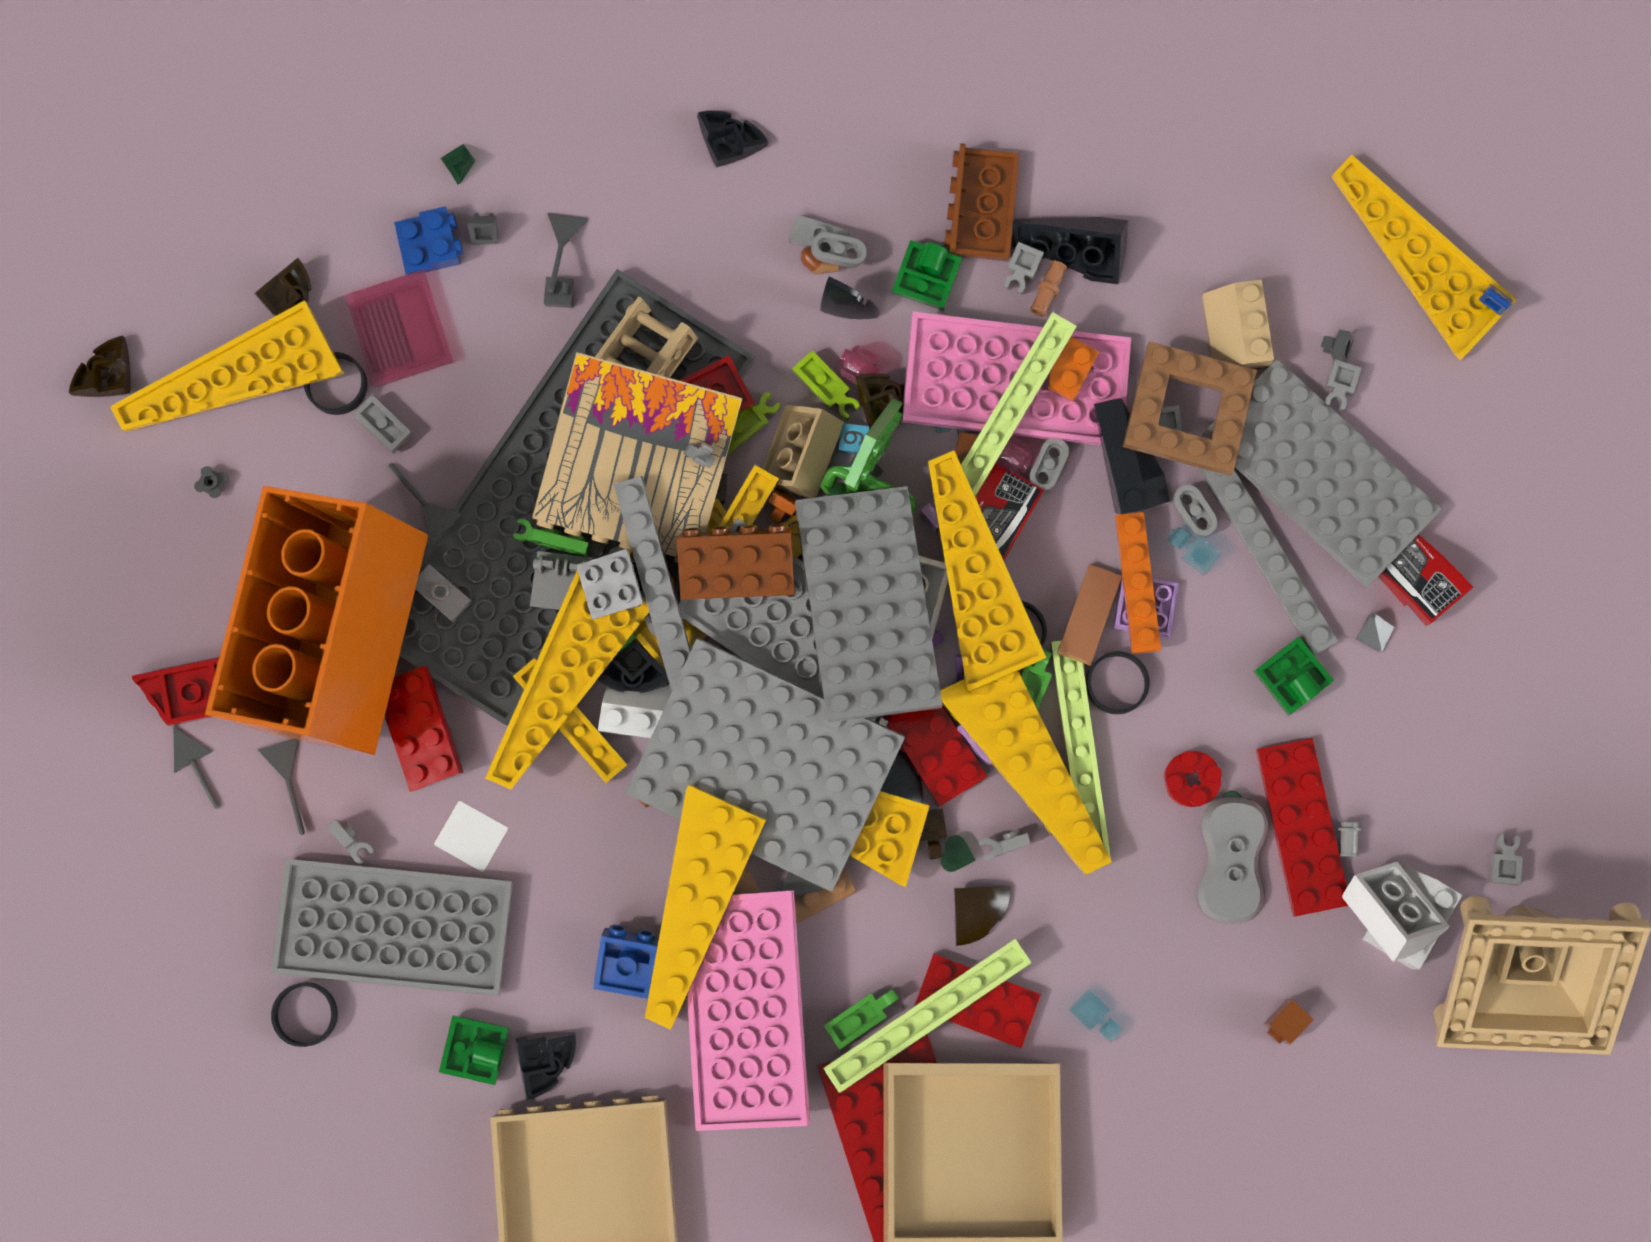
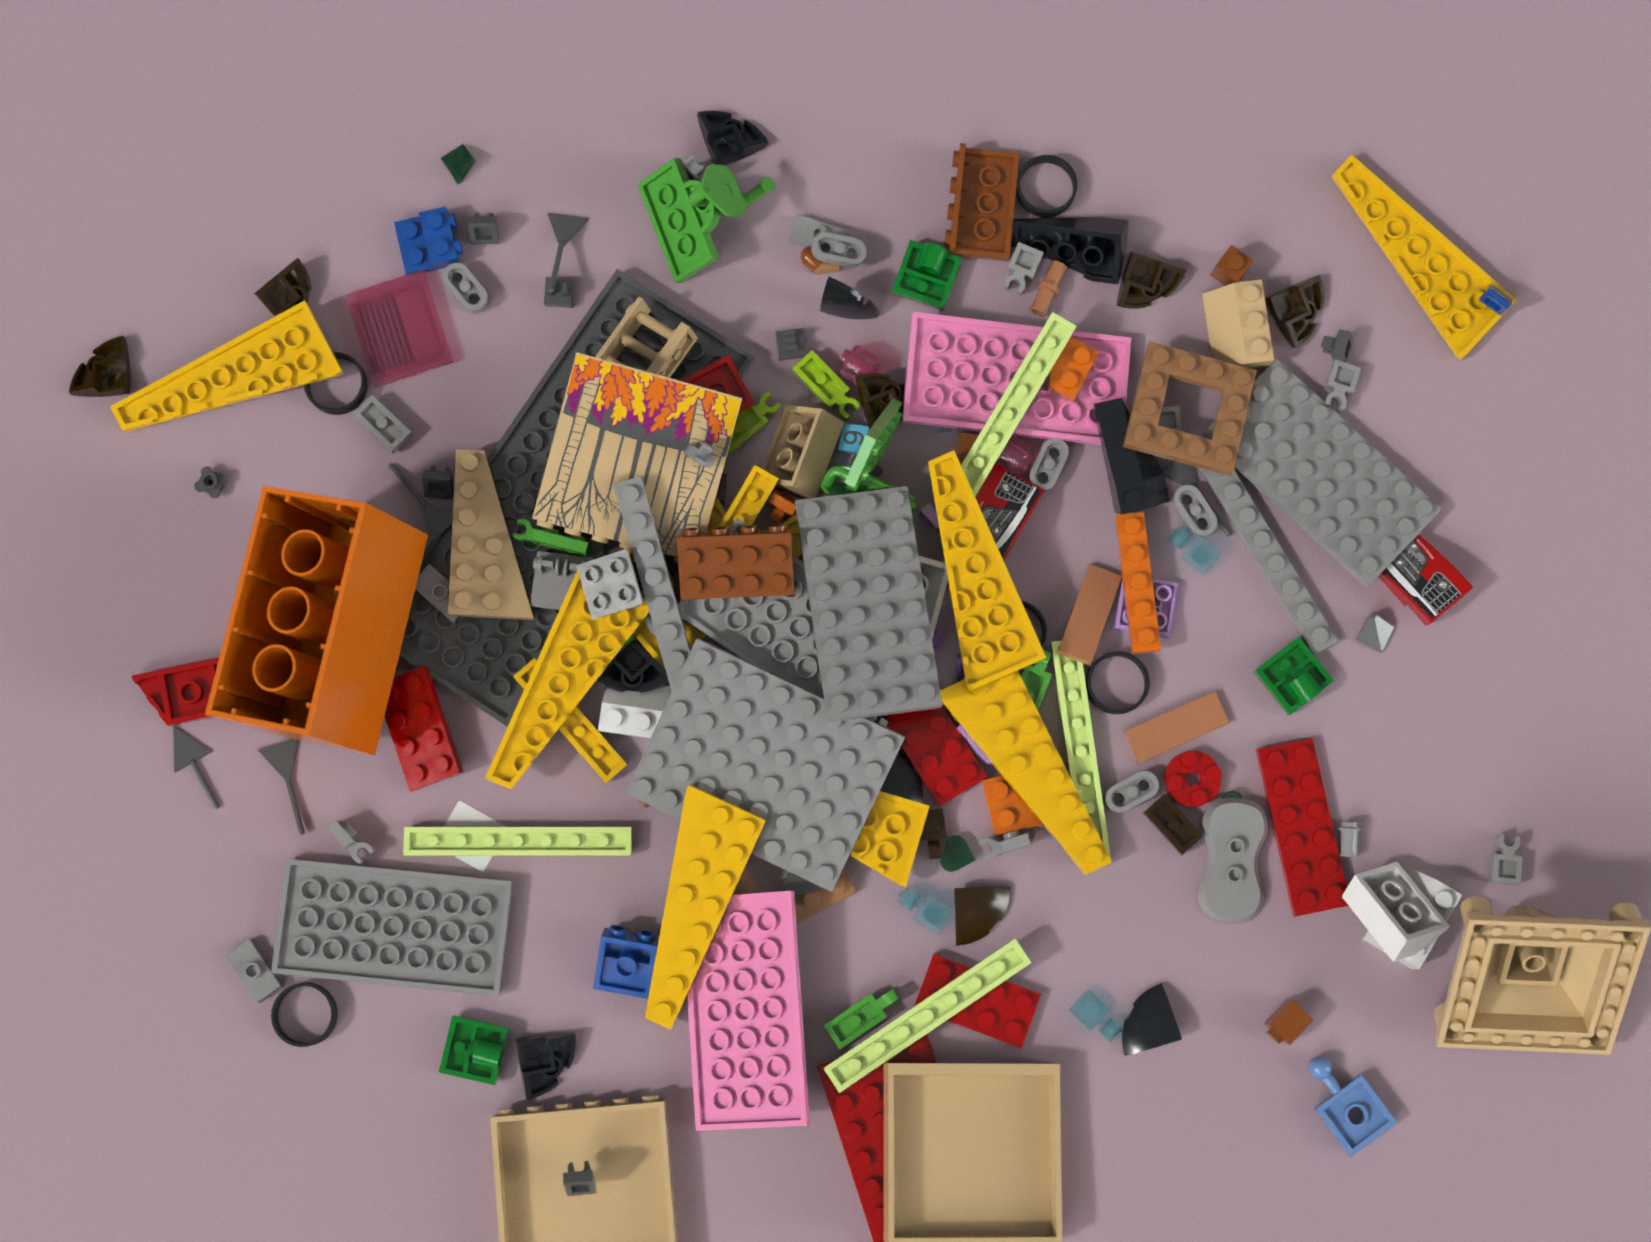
(253, 970): none -> light grey plate
(438, 483): none -> dark grey tile
(466, 288): none -> light grey plate
(483, 562): none -> tan wing
(517, 841): none -> yellowish green plate
(580, 1181): none -> dark grey tile
(681, 216): none -> bright green plate
(693, 169): none -> light grey plate
(790, 344): none -> dark grey tile
(930, 914): none -> clear light blue plate
(1007, 808): none -> orange wing
(1053, 160): none -> black tyre
(1130, 791): none -> light grey plate
(1146, 281): none -> dark brown brick
(1149, 1023): none -> black brick
(1172, 824): none -> dark brown plate
(1176, 727): none -> nougat piece
(1186, 475): none -> dark grey piece
(1231, 266): none -> dark orange brick
(1296, 309): none -> dark brown brick
(1335, 1108): none -> medium blue plate

